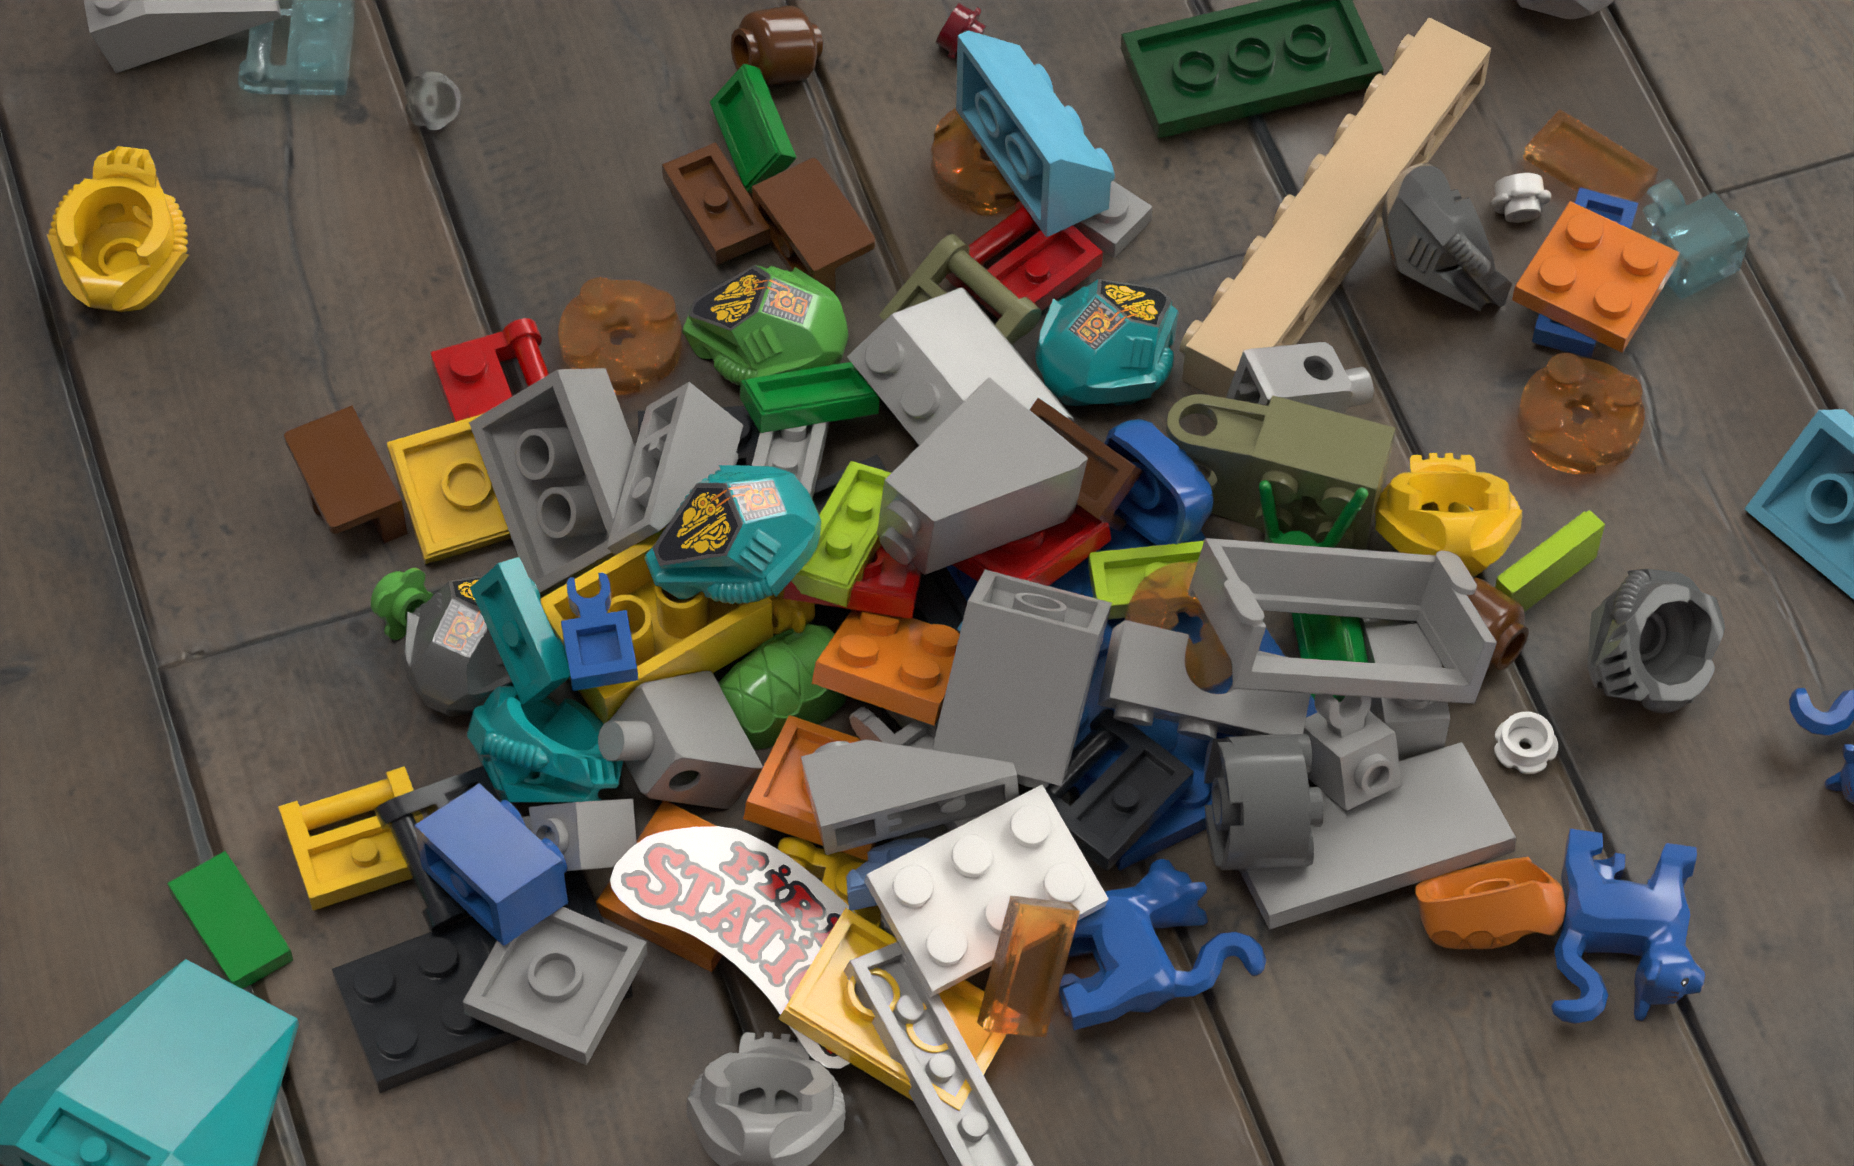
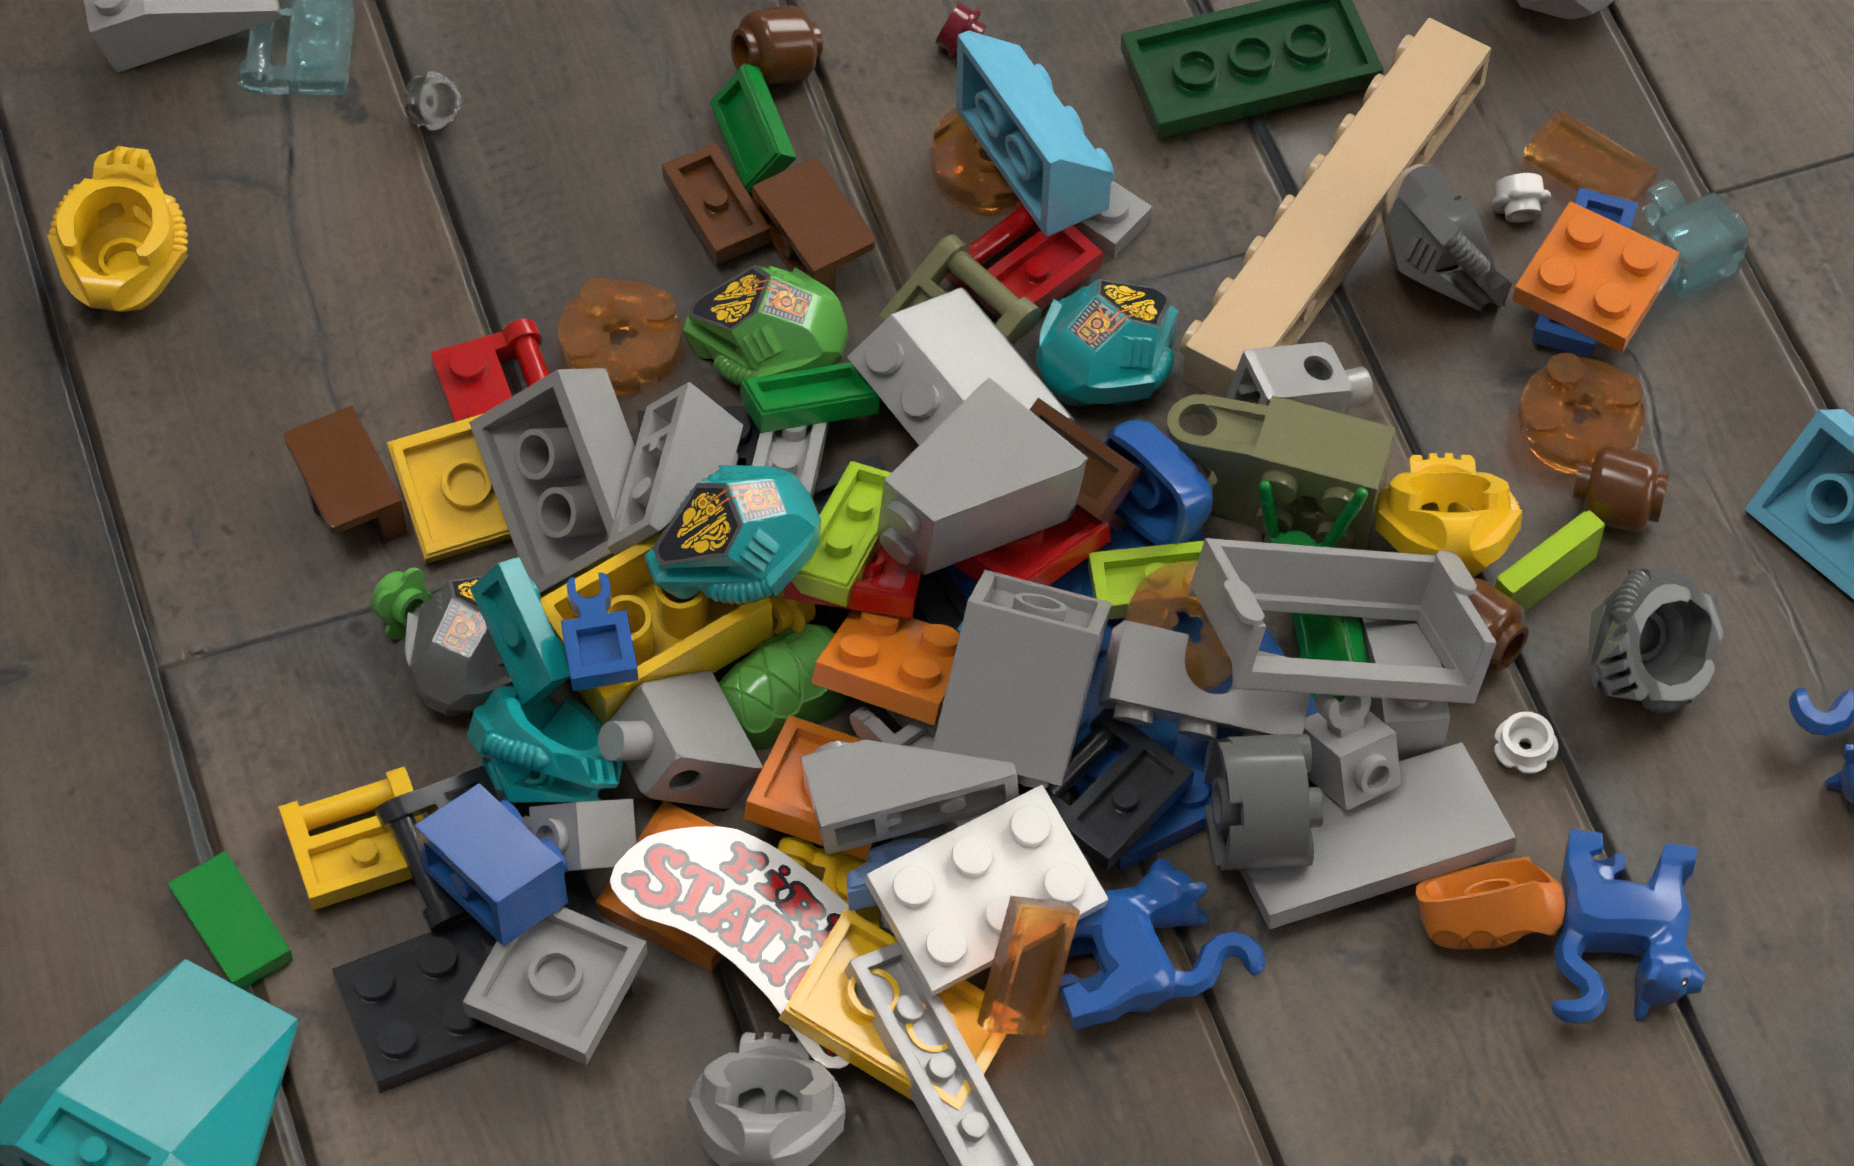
(1622, 488): none -> reddish brown head

